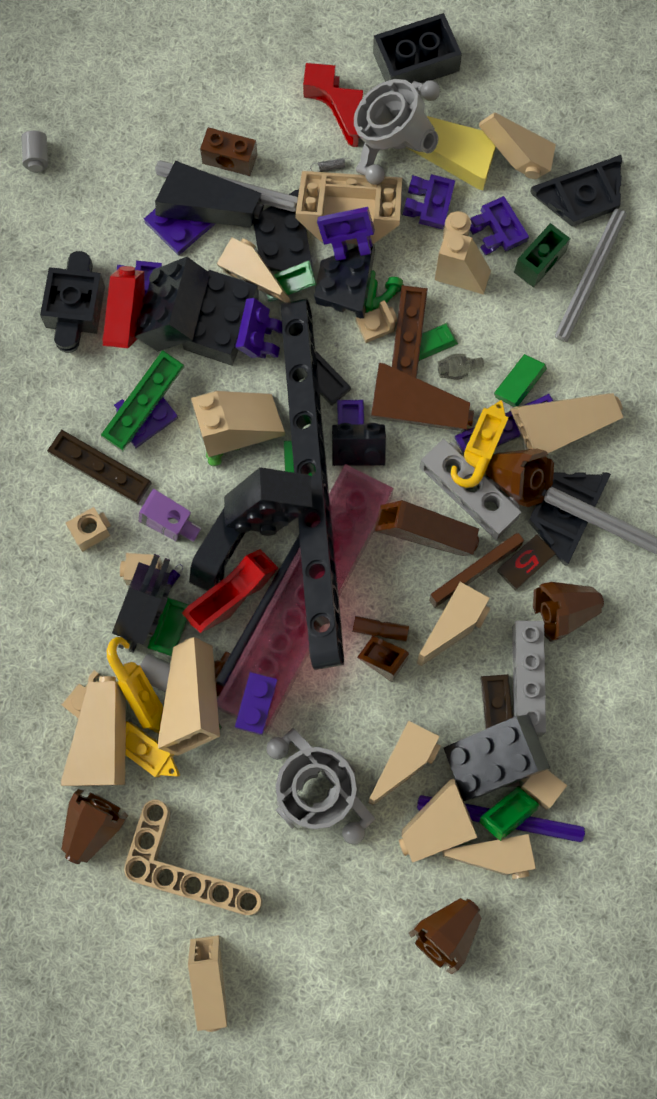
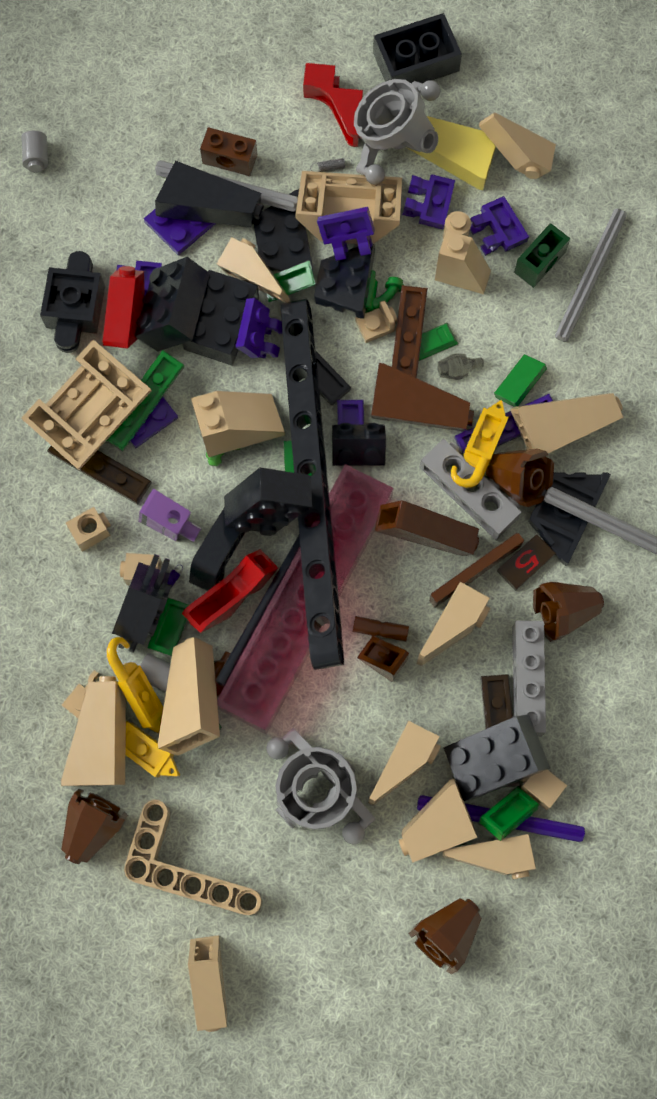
(87, 405): none -> tan slope
(256, 703): dark purple plate -> none
(584, 192): black wing -> none

